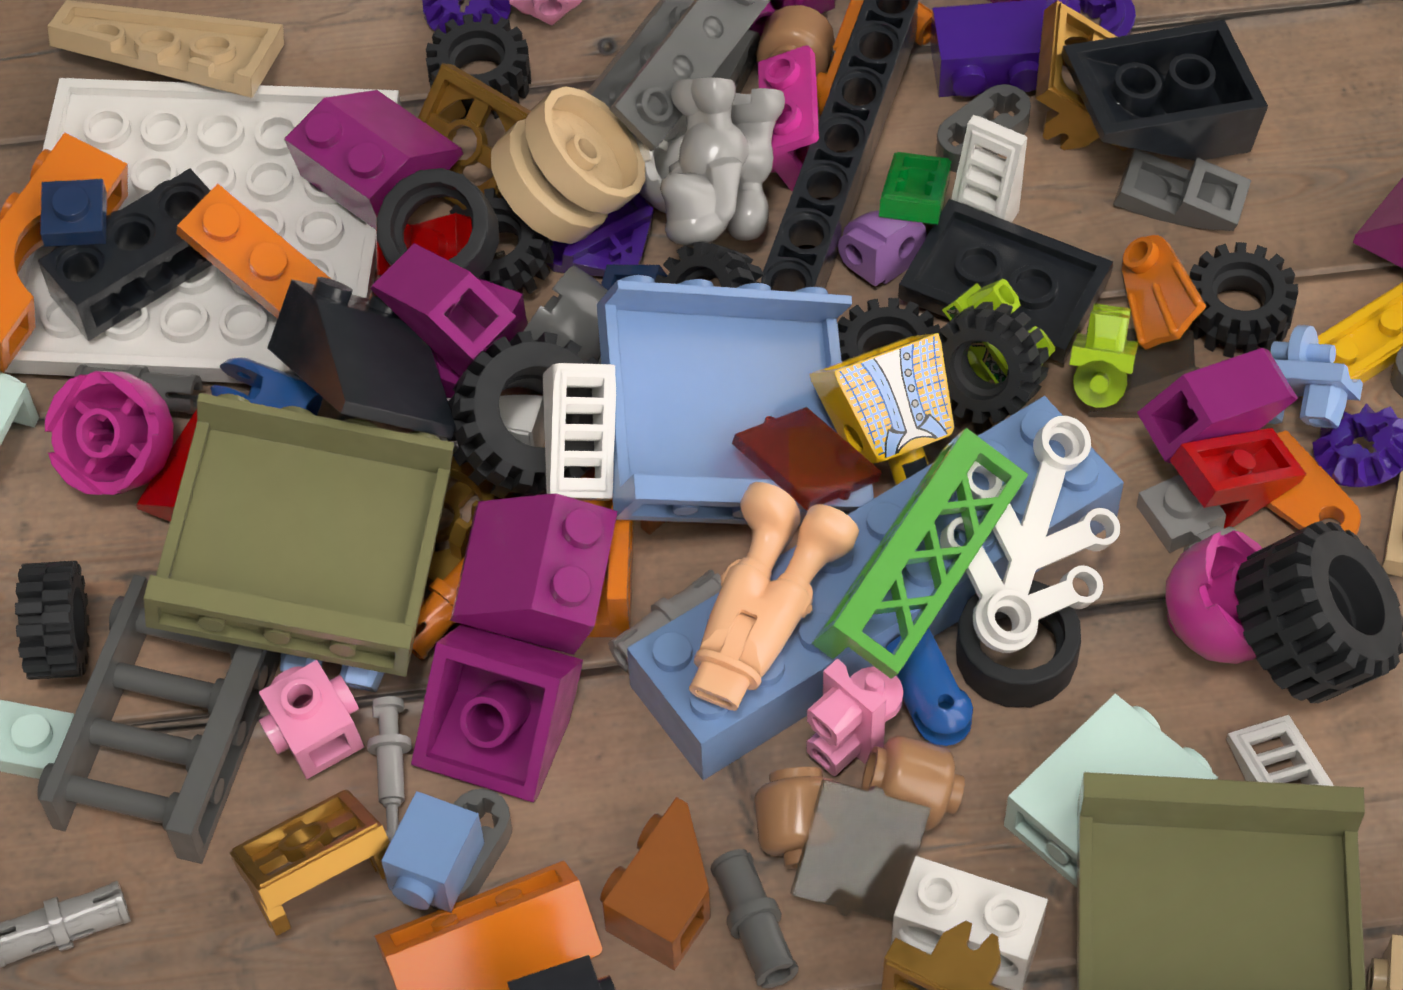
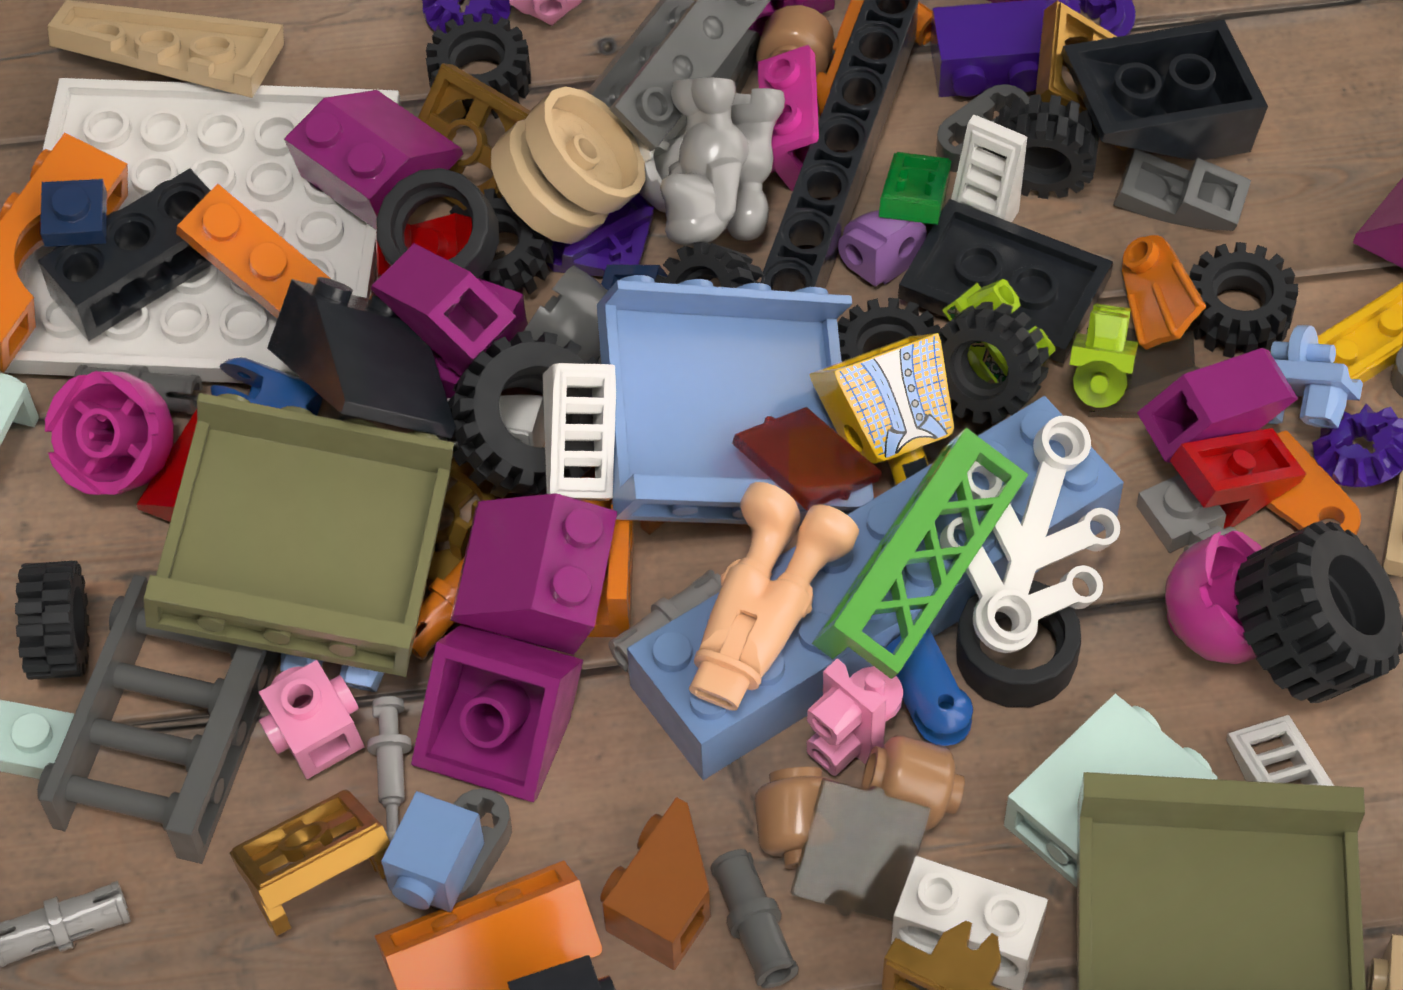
(1069, 139): none -> black tyre

